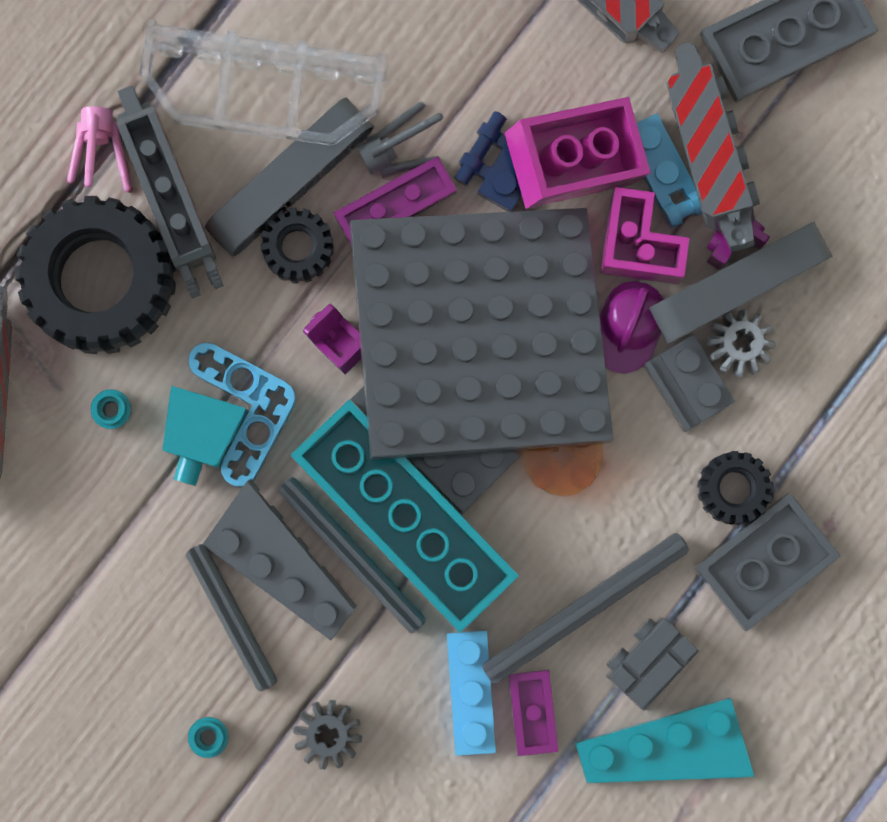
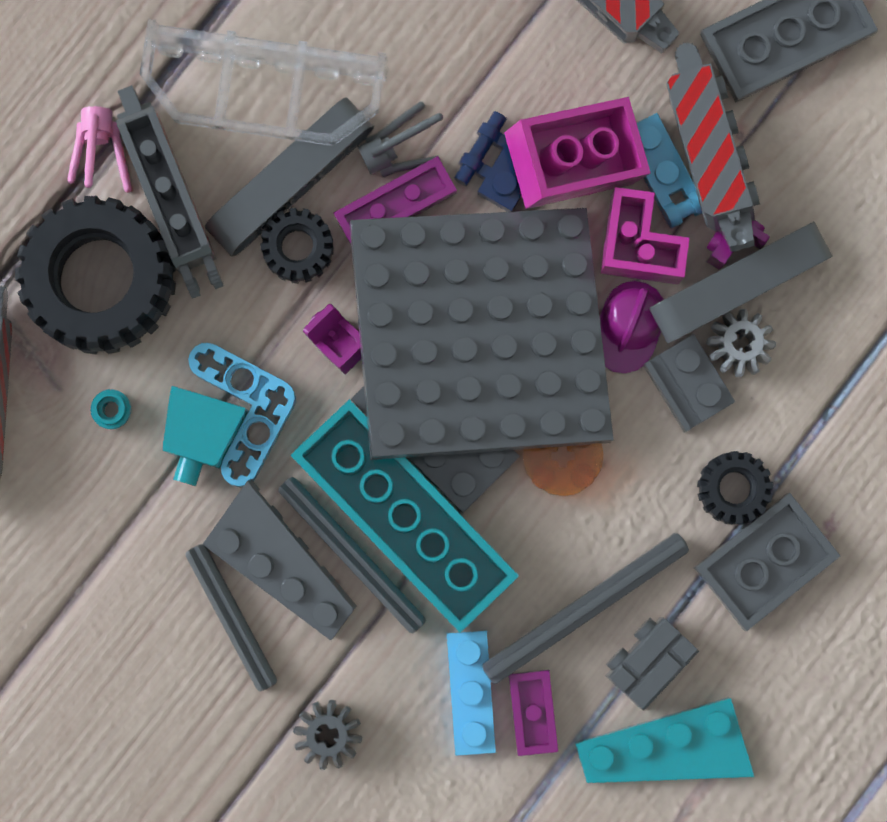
(195, 739): teal plate -> none

